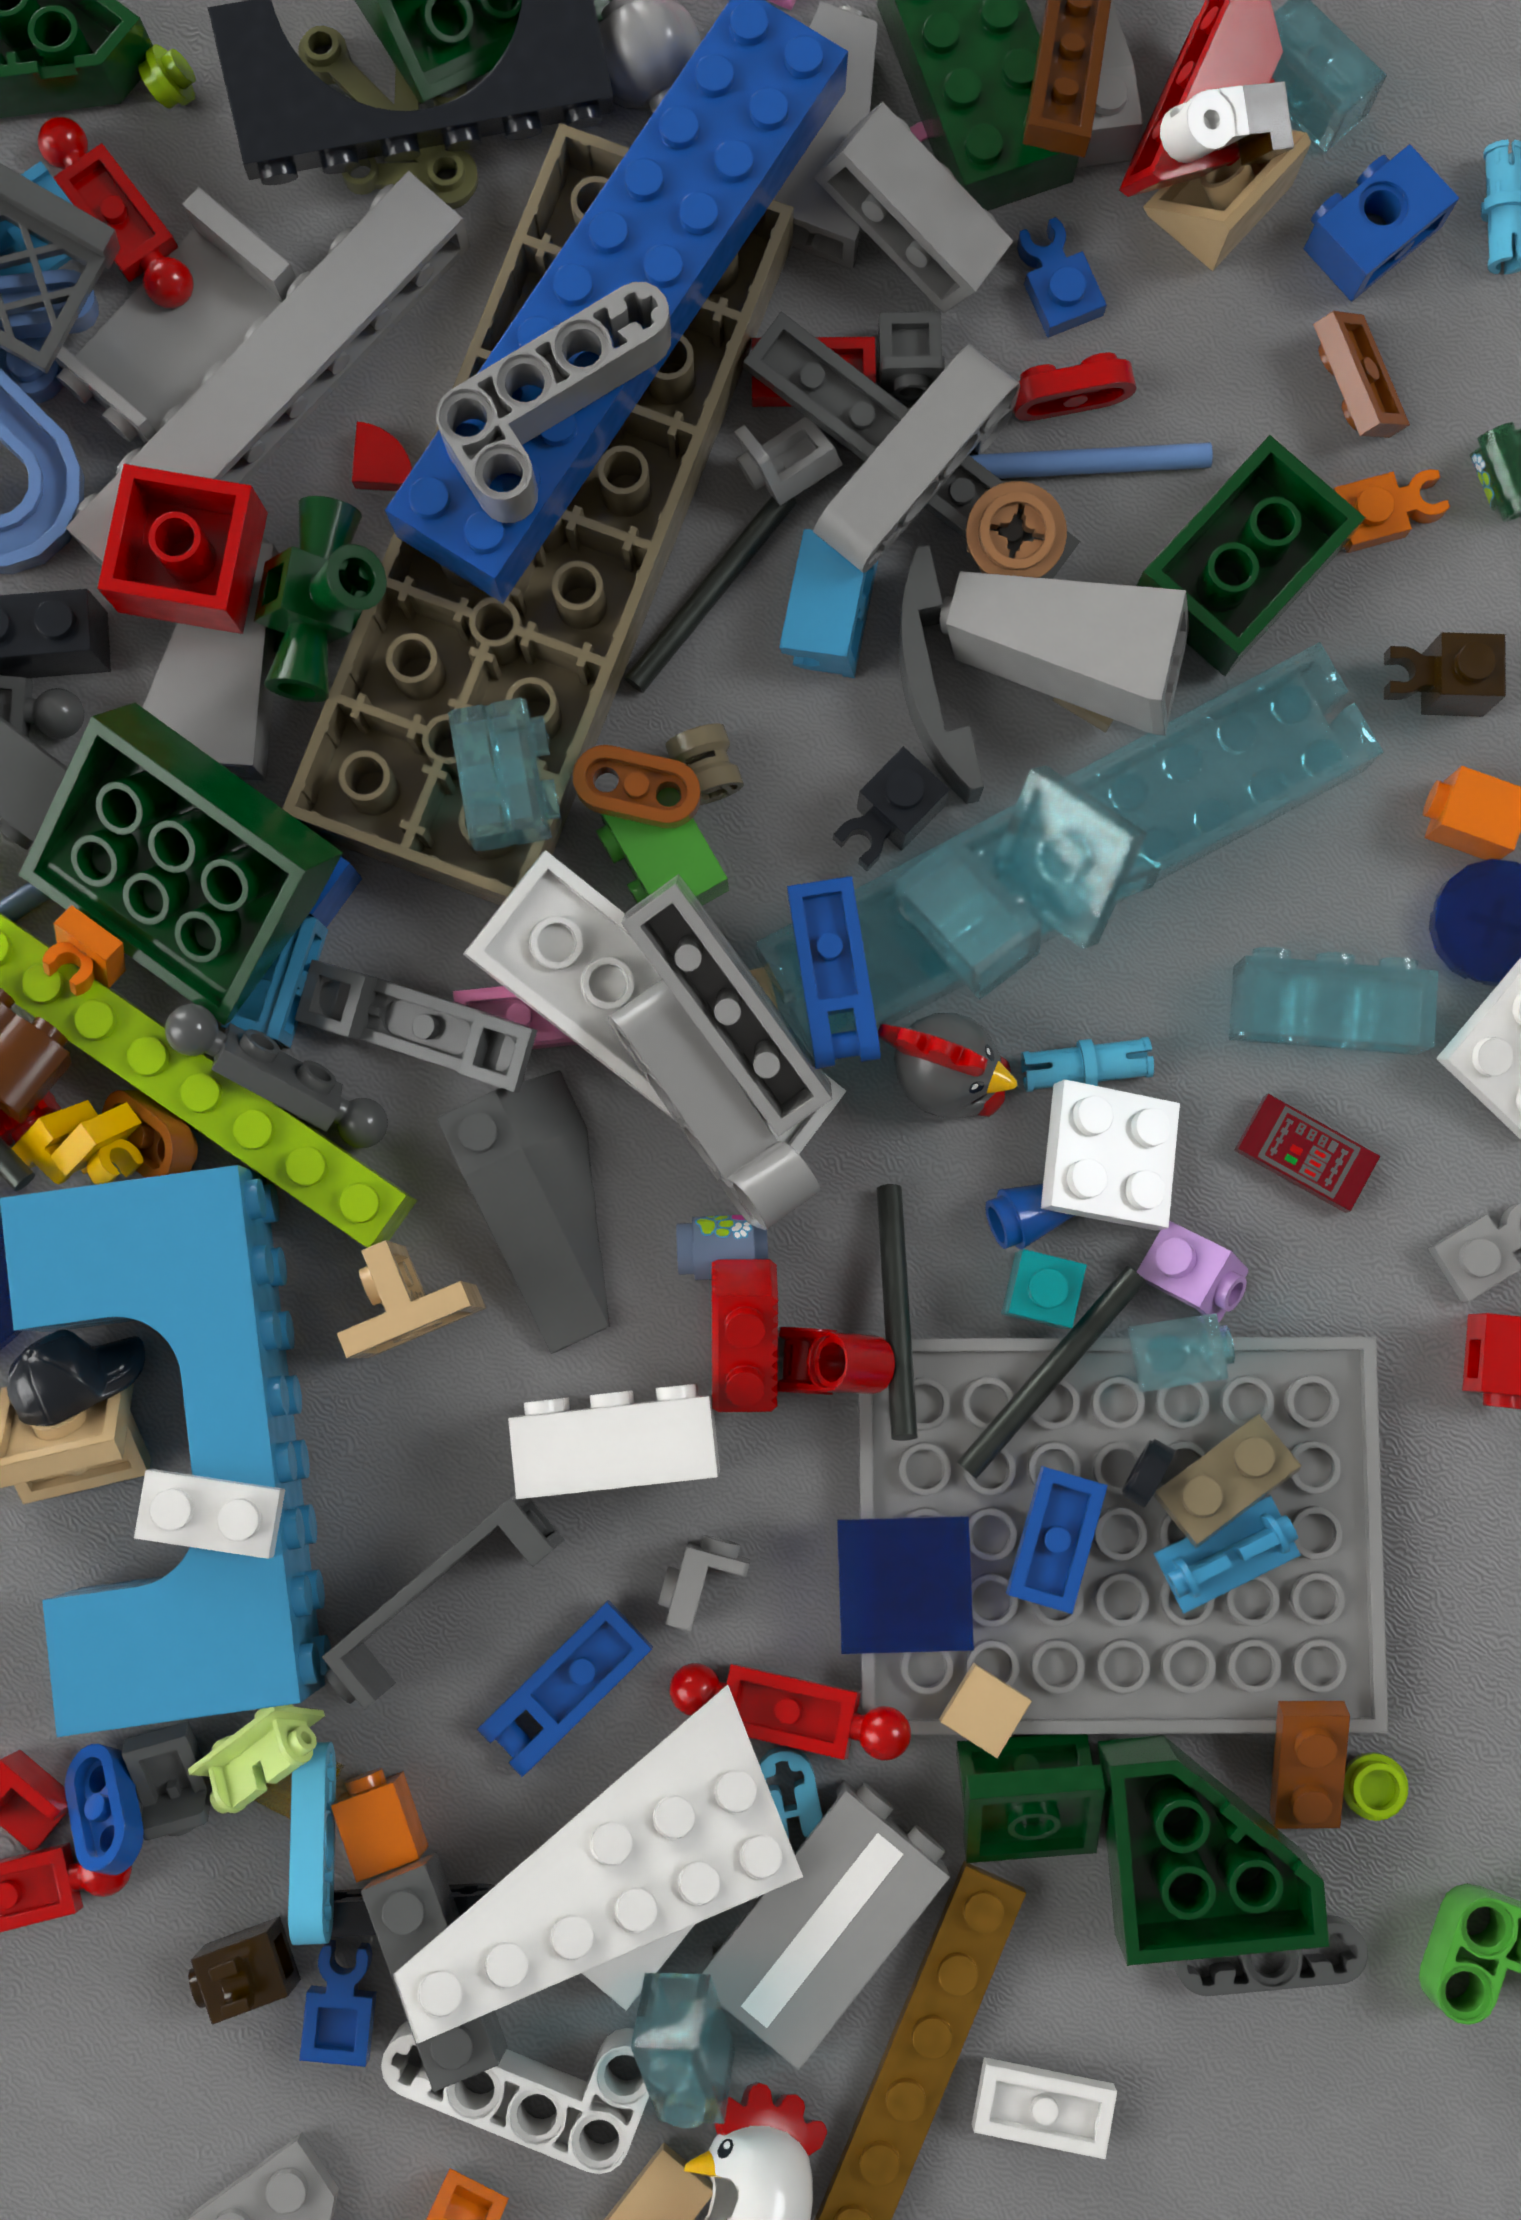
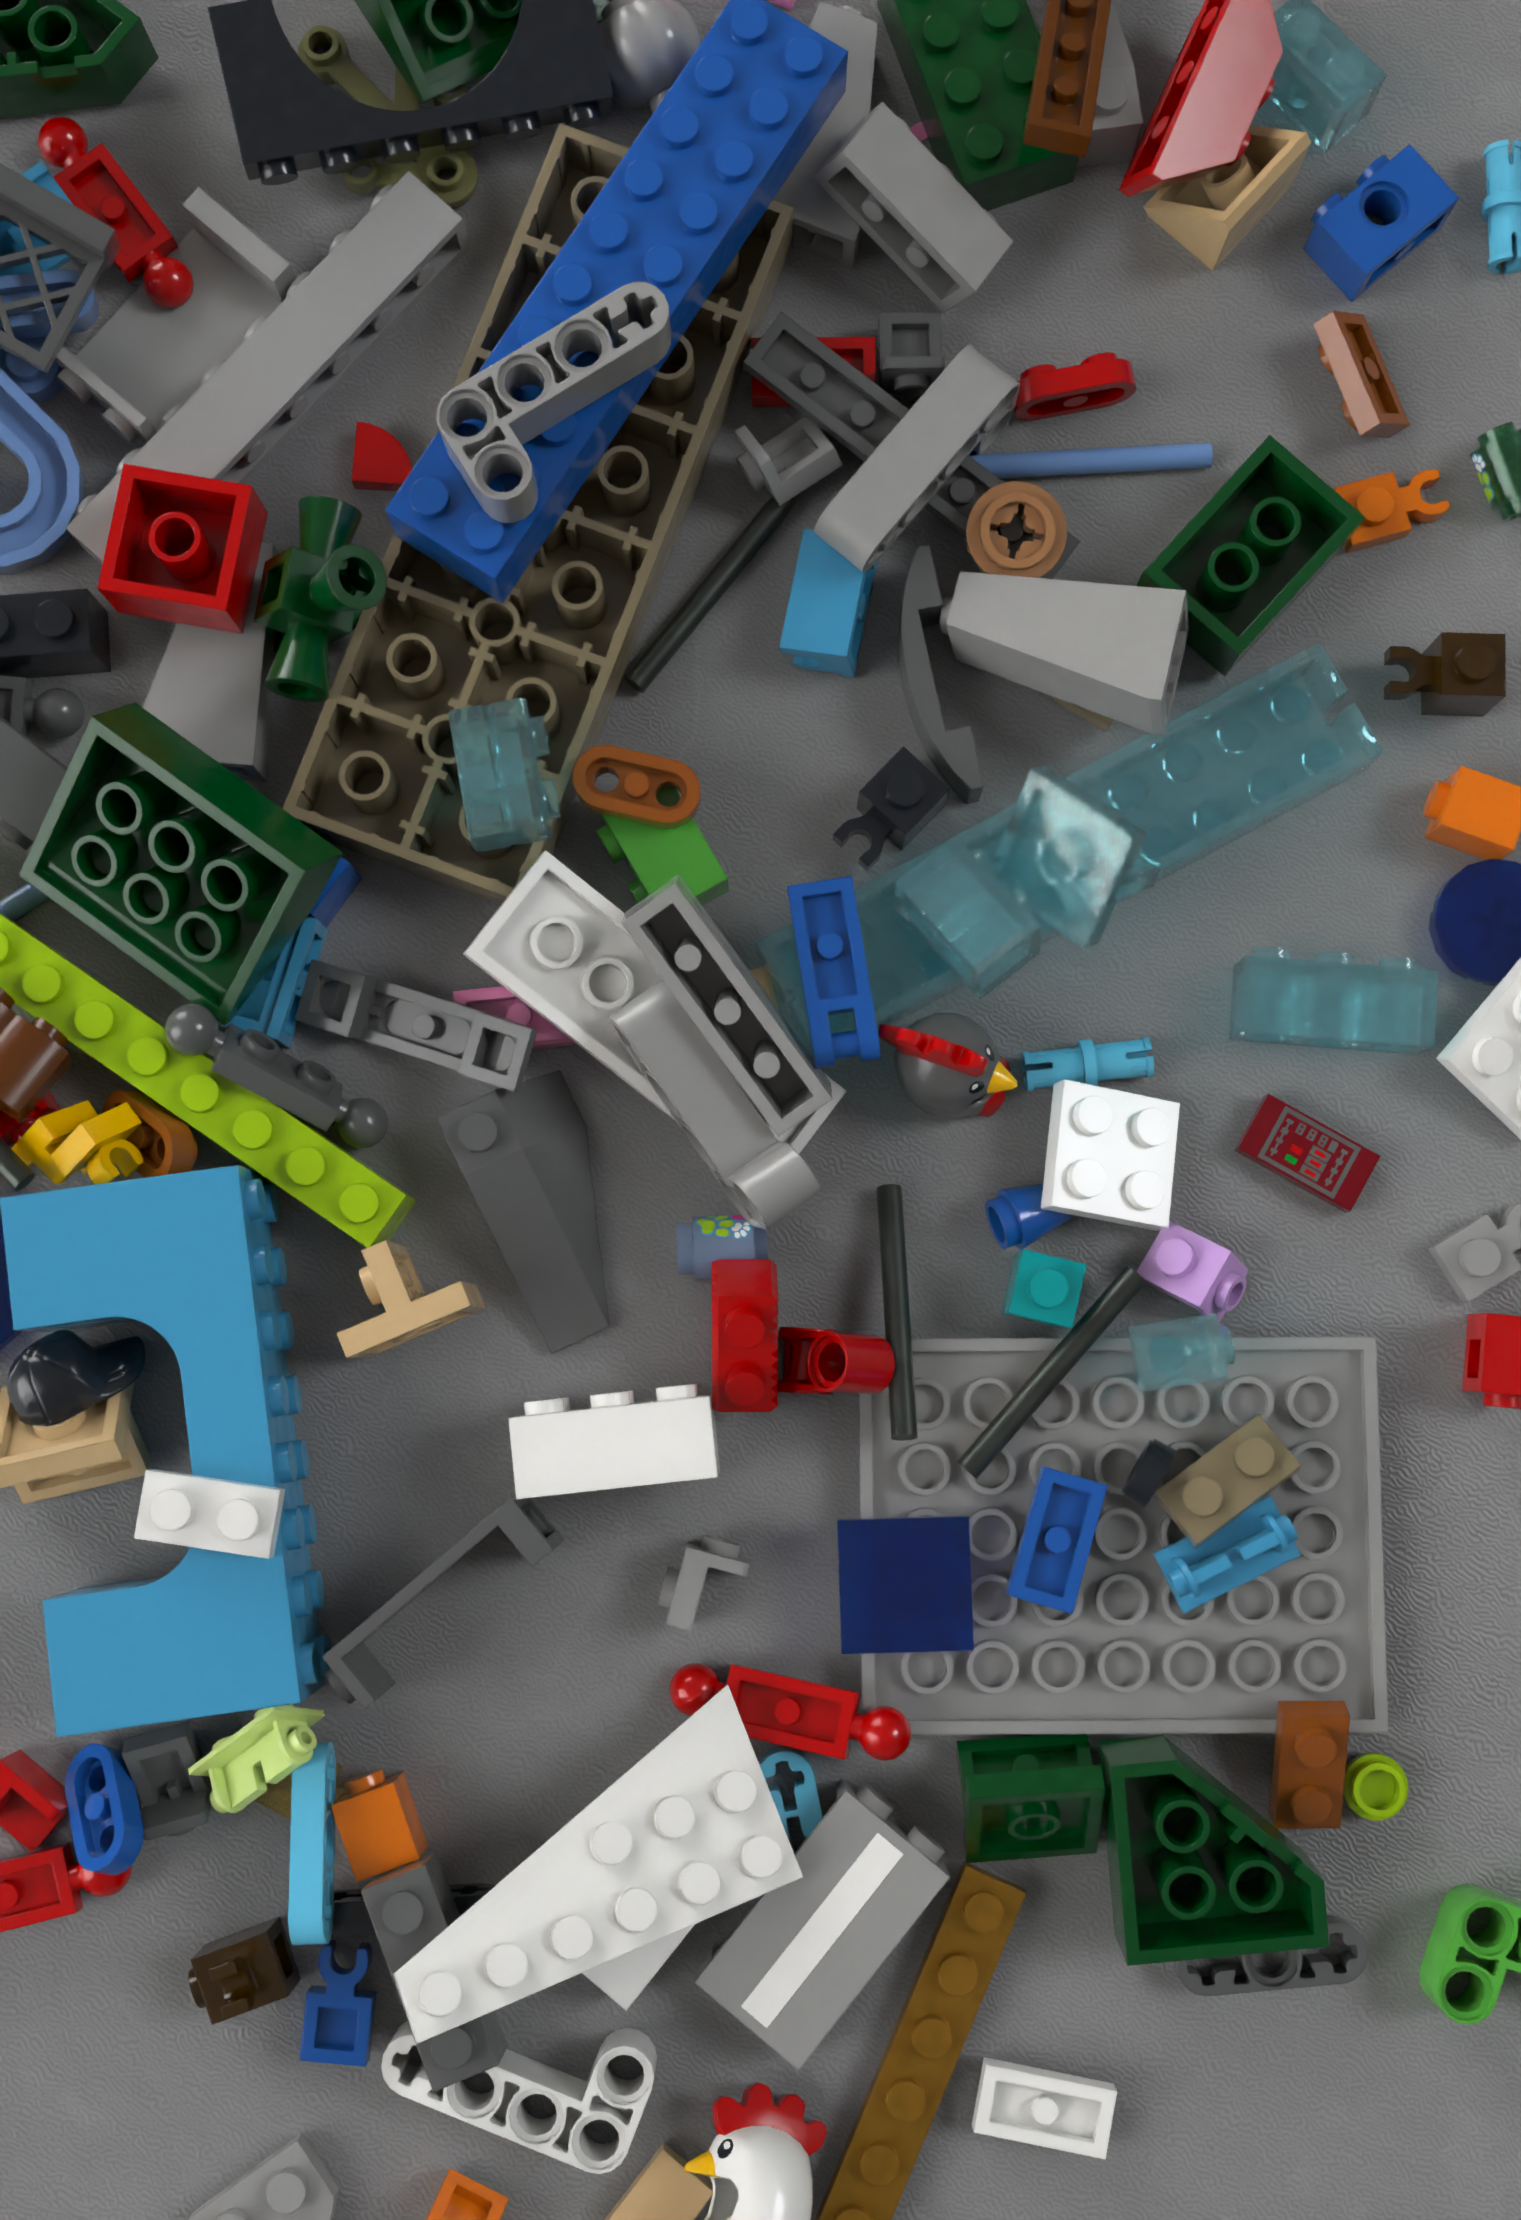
(87, 946): orange tile -> none
(168, 76): lime plate -> none
(567, 1686): blue plate -> none
(683, 2048): clear light blue brick -> none
(706, 754): dark tan wheel -> none
(985, 1710): tan tile -> none
(1061, 286): blue plate -> none
(1229, 118): leg -> none

